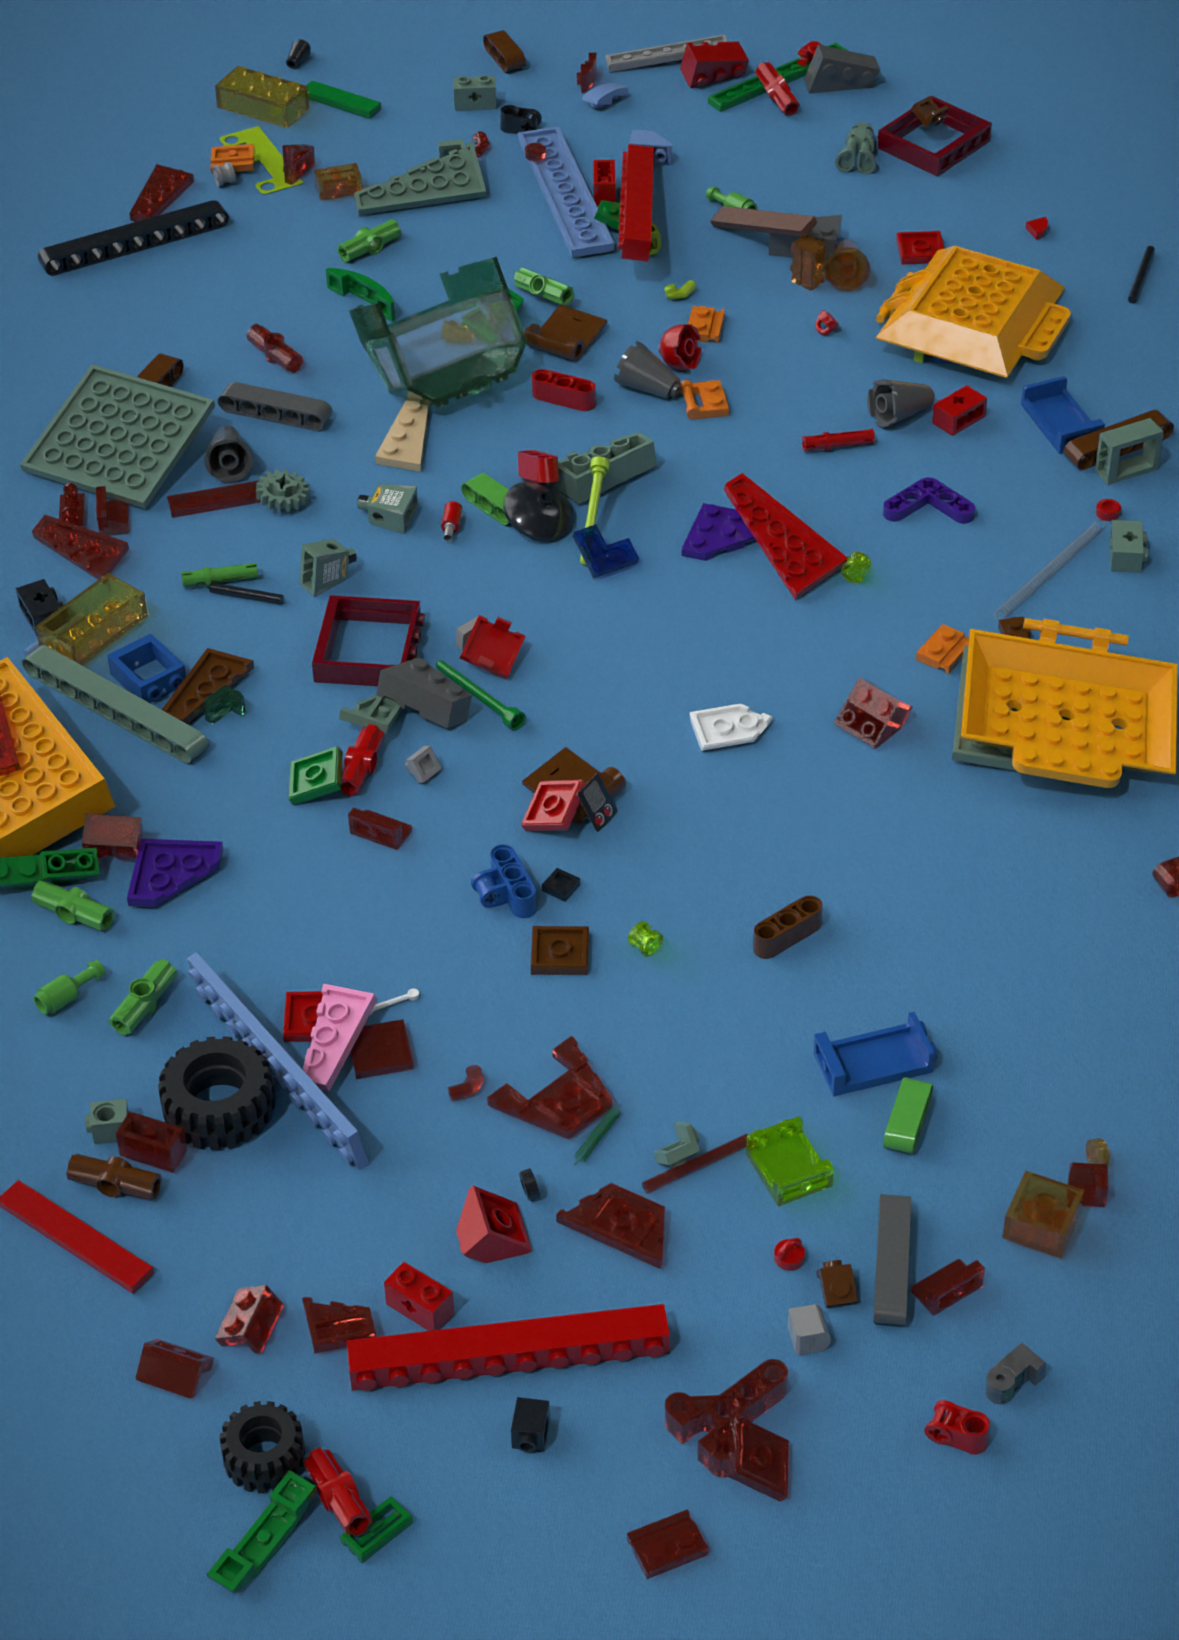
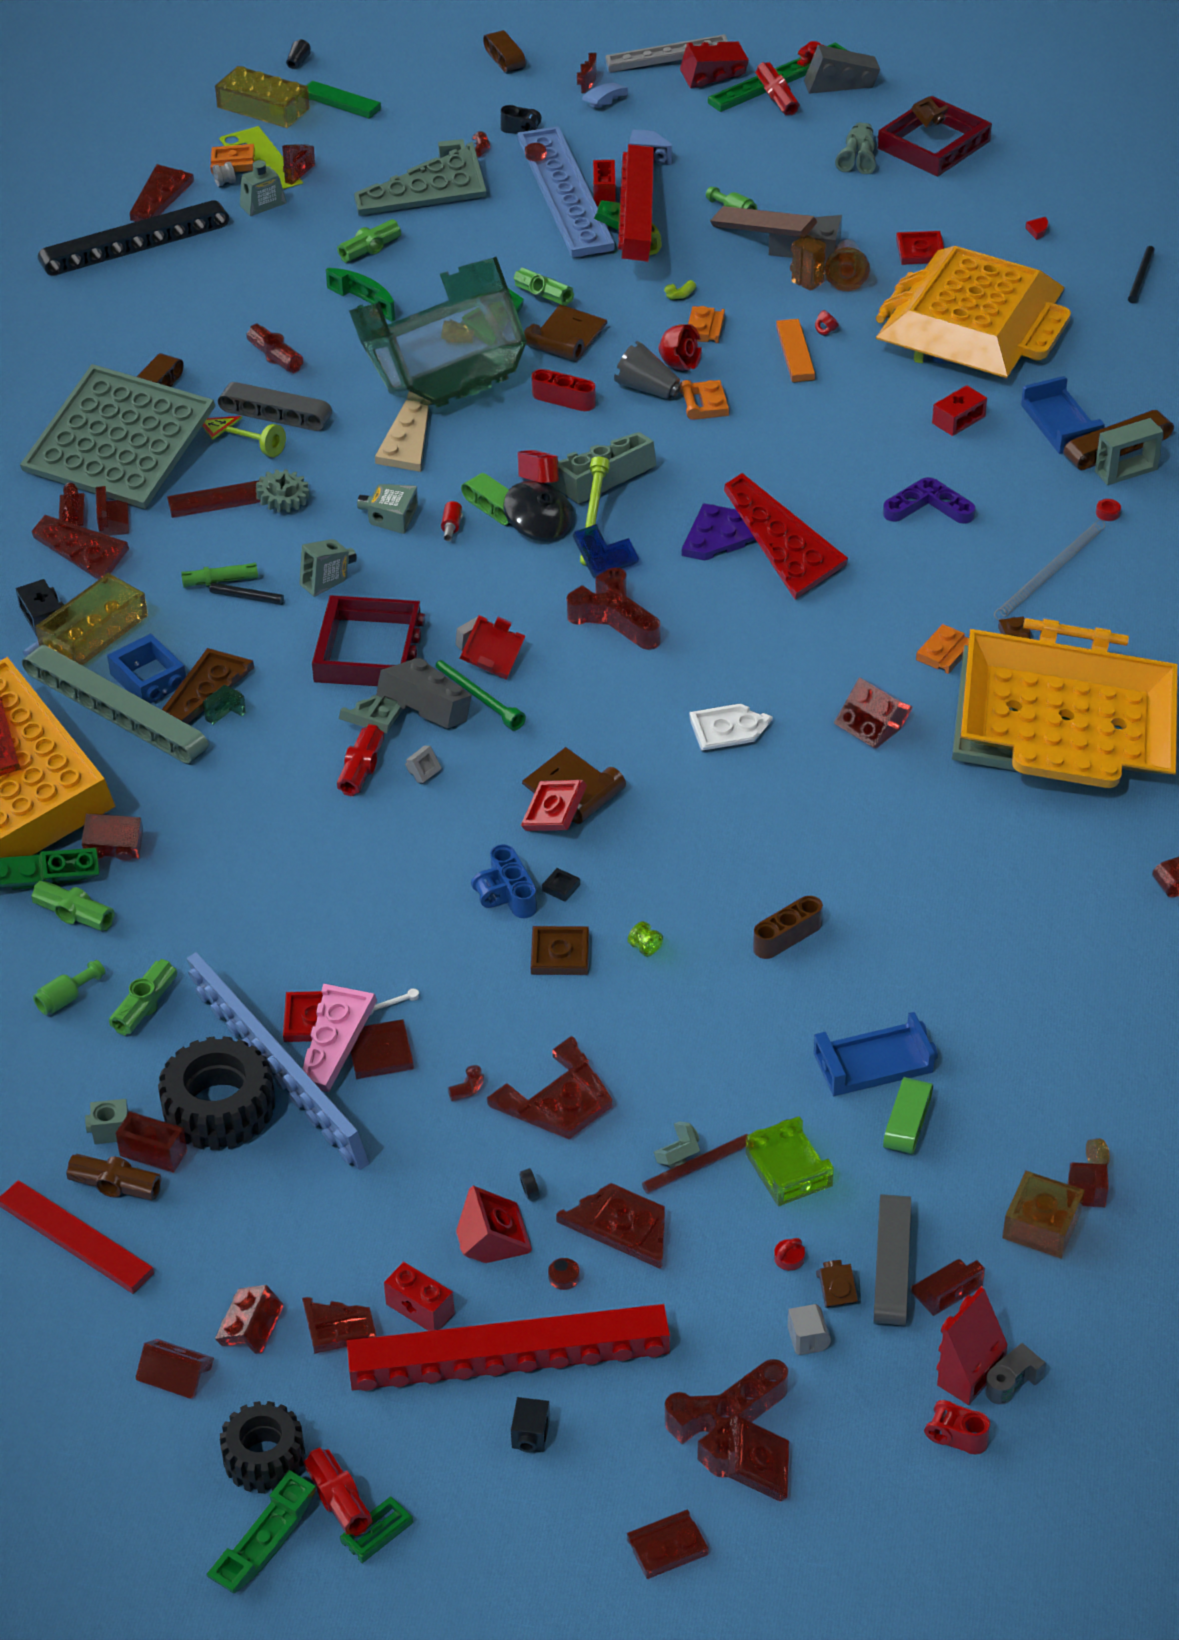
(170, 867): dark purple plate -> none
(228, 456): dark grey cone -> none
(261, 189): none -> sand green torso
(271, 439): none -> lime piece
(315, 775): green tile -> none
(338, 181): clear orange brick -> none
(378, 828): clear red panel -> none
(474, 93): sand green brick -> none
(563, 1273): none -> clear red tile
(594, 1131): green piece -> none
(597, 802): black sticker -> none
(614, 608): none -> clear red beam
(795, 350): none -> orange tile
(827, 441): red pin -> none
(856, 567): clear neon green wheel -> none
(897, 400): dark grey cone -> none
(970, 1347): none -> red slope
(1127, 546): sand green brick -> none

